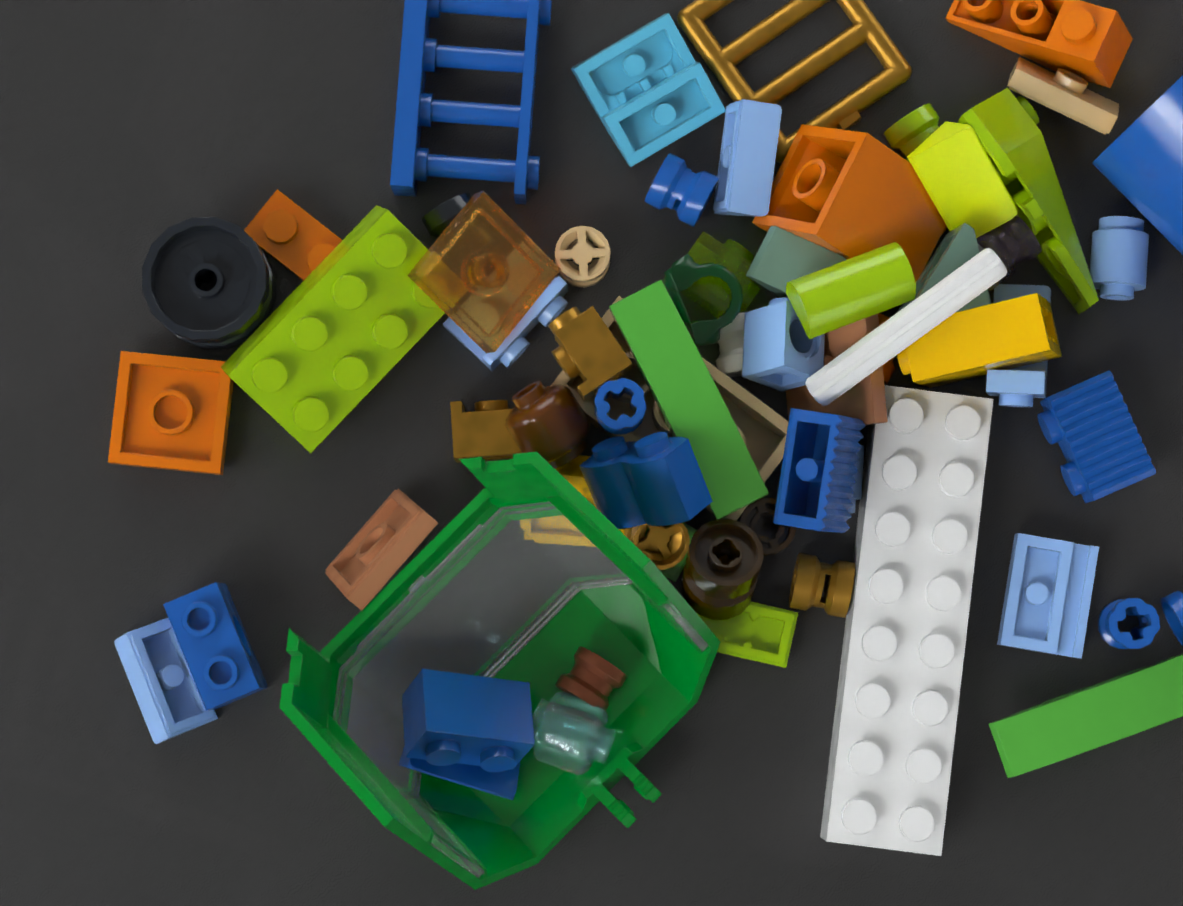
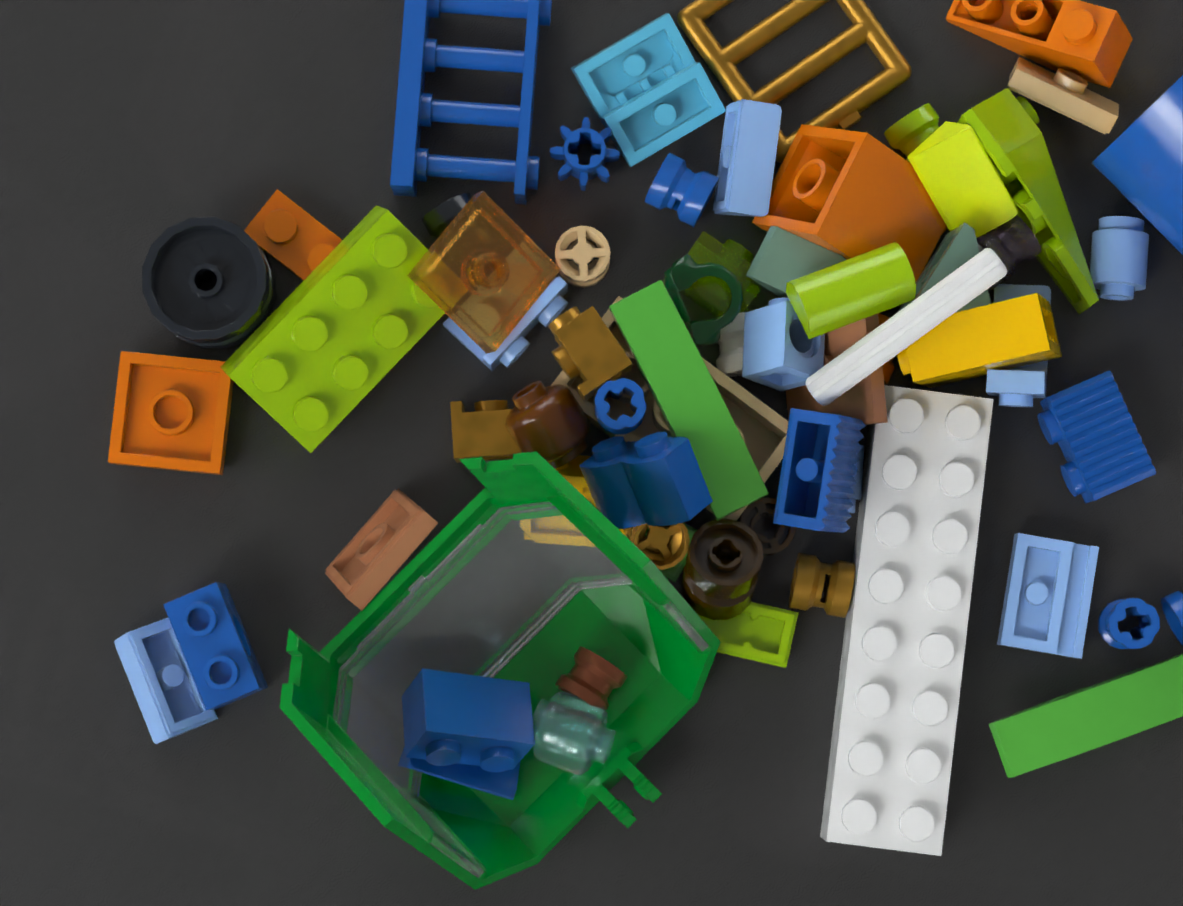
(572, 146): none -> blue gear

